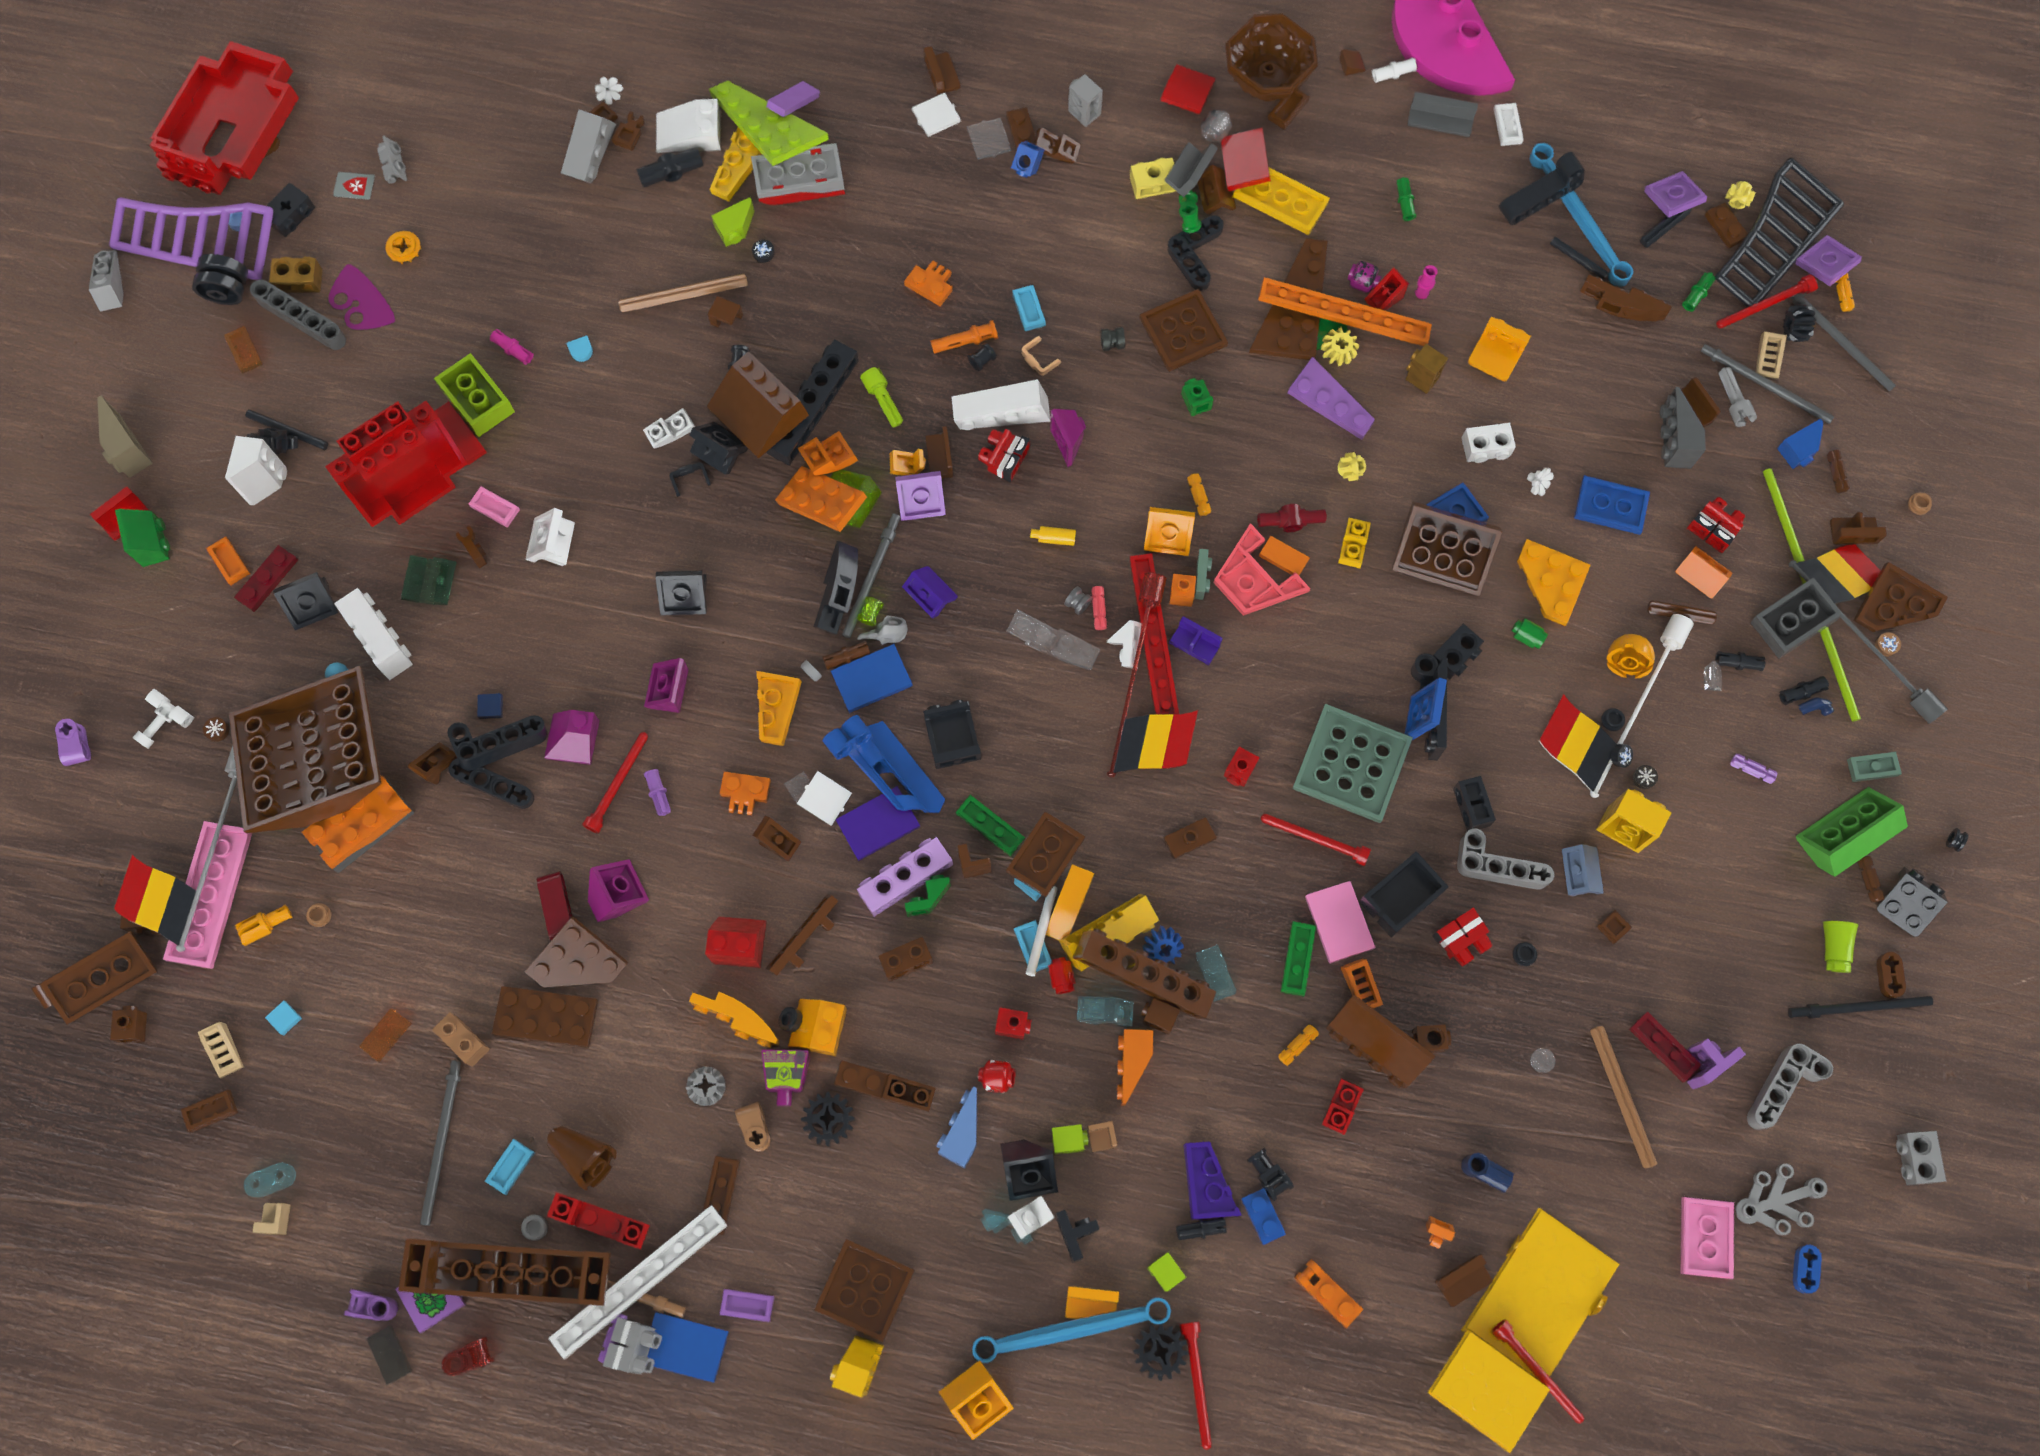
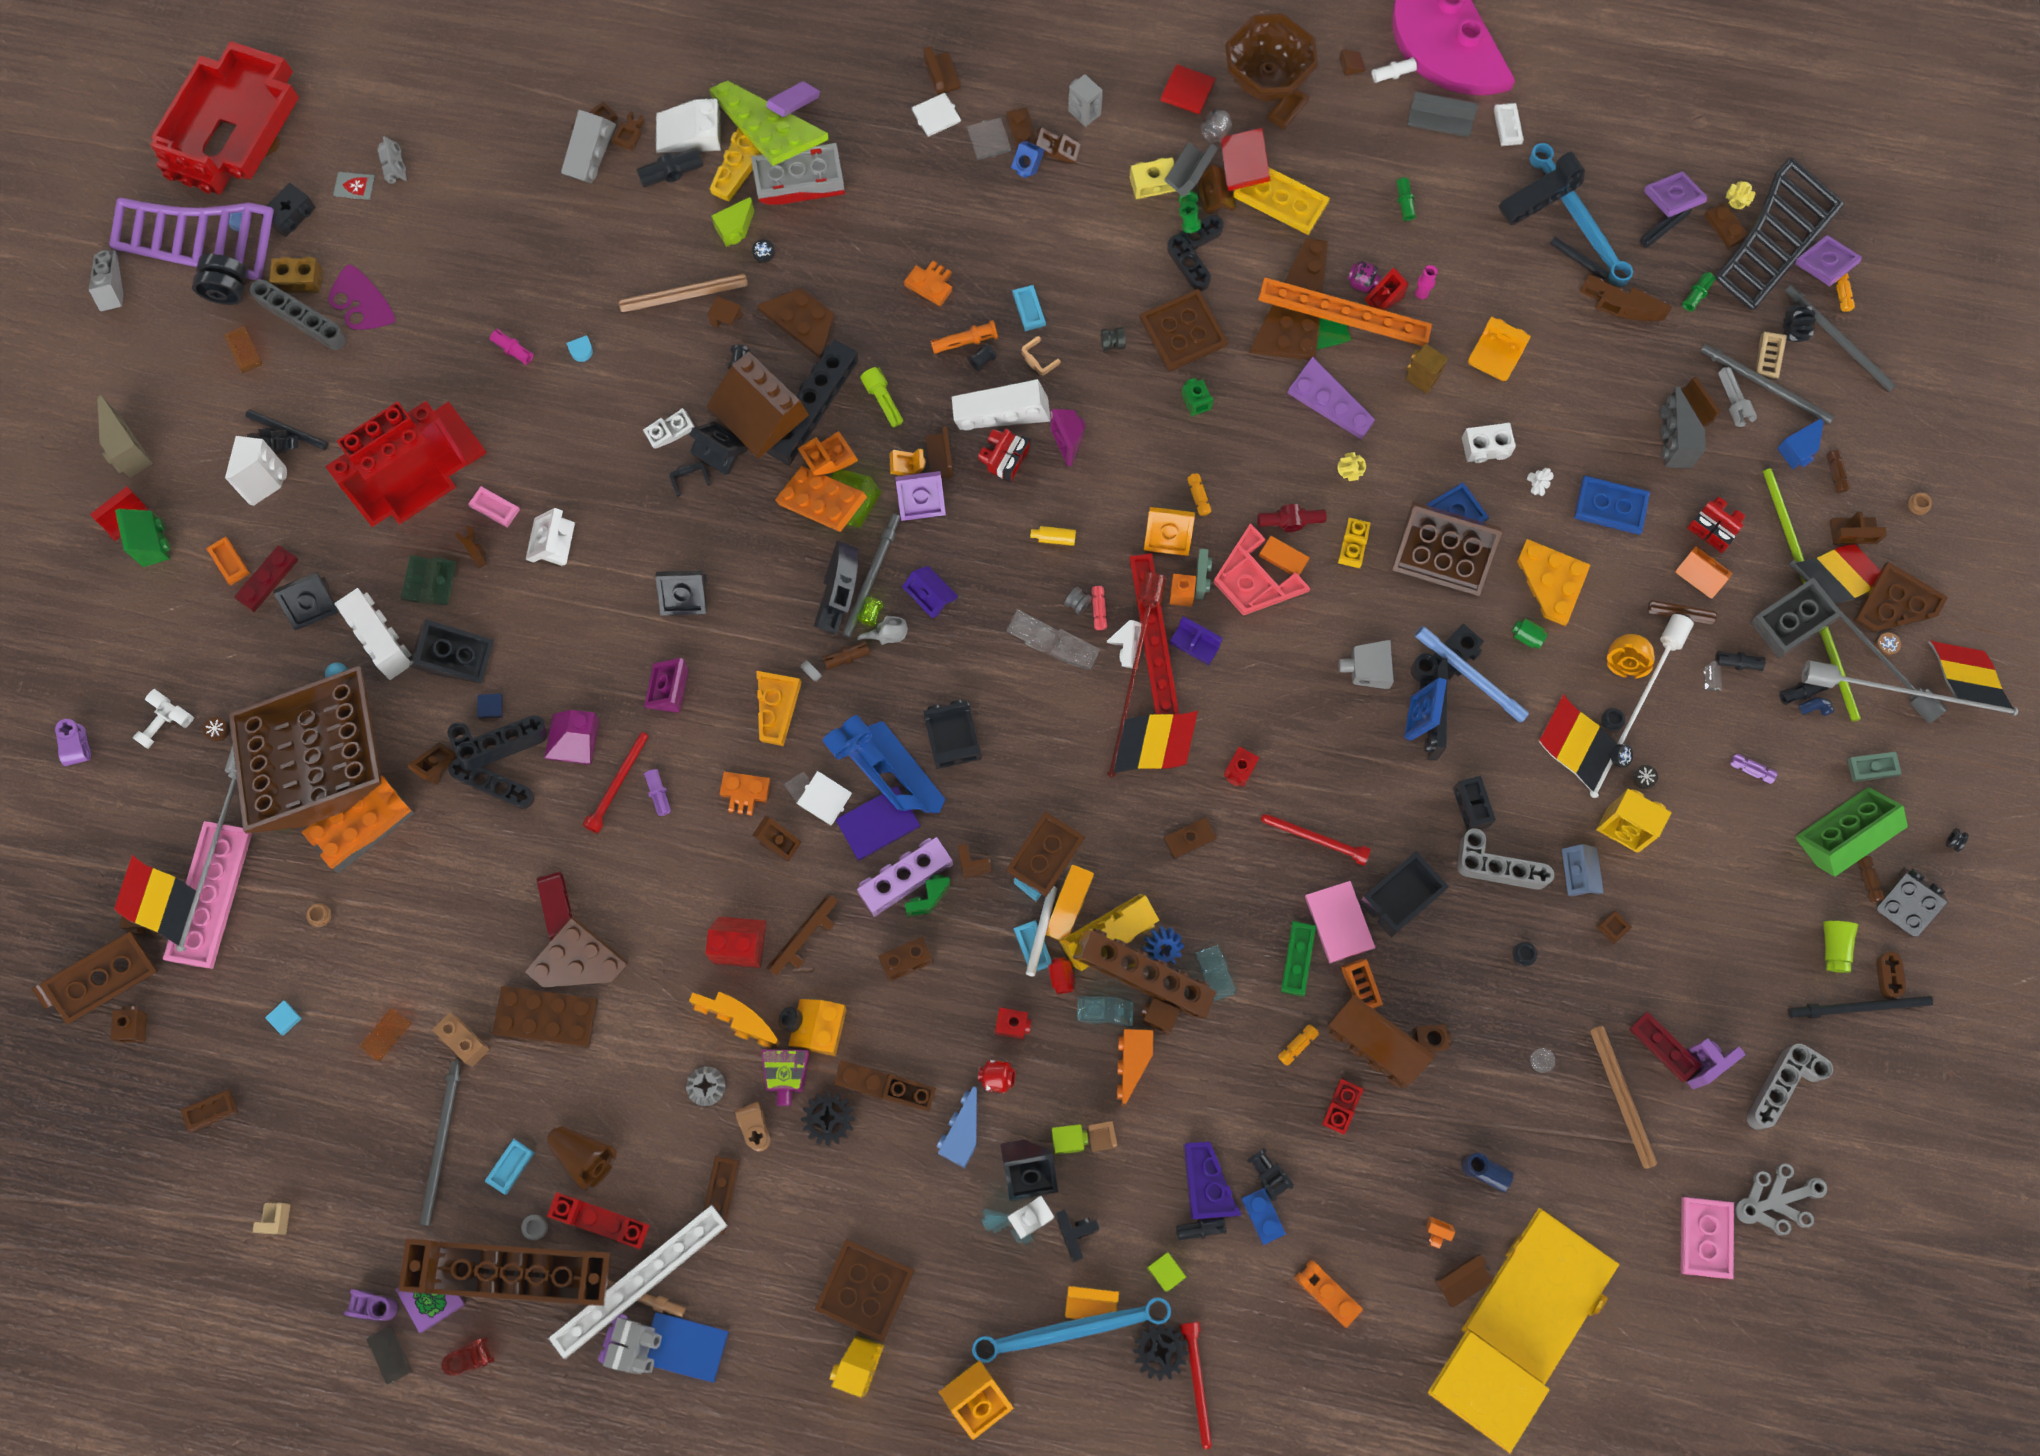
(208, 1043): tan slope -> none
(261, 924): light orange arm -> none
(268, 1180): clear light blue plate -> none
(397, 241): light orange gear -> none
(451, 652): none -> black slope
(474, 395): lime brick -> none
(608, 89): white plant -> none
(614, 890): magenta slope -> none
(747, 1305): medium lavender tile -> none
(801, 318): none -> reddish brown wing
(871, 678): blue tile -> none
(990, 825): green tile -> none
(1339, 346): light yellow gear -> none
(1345, 748): sand green piece -> none
(1370, 665): none -> light grey torso
(1434, 643): none -> medium blue piece
(1461, 934): red hips -> none
(1504, 1332): red piece -> none
(1806, 285): red piece -> none
(1813, 1270): blue beam -> none
(1928, 1157): light grey brick -> none
(1965, 670): none -> flag

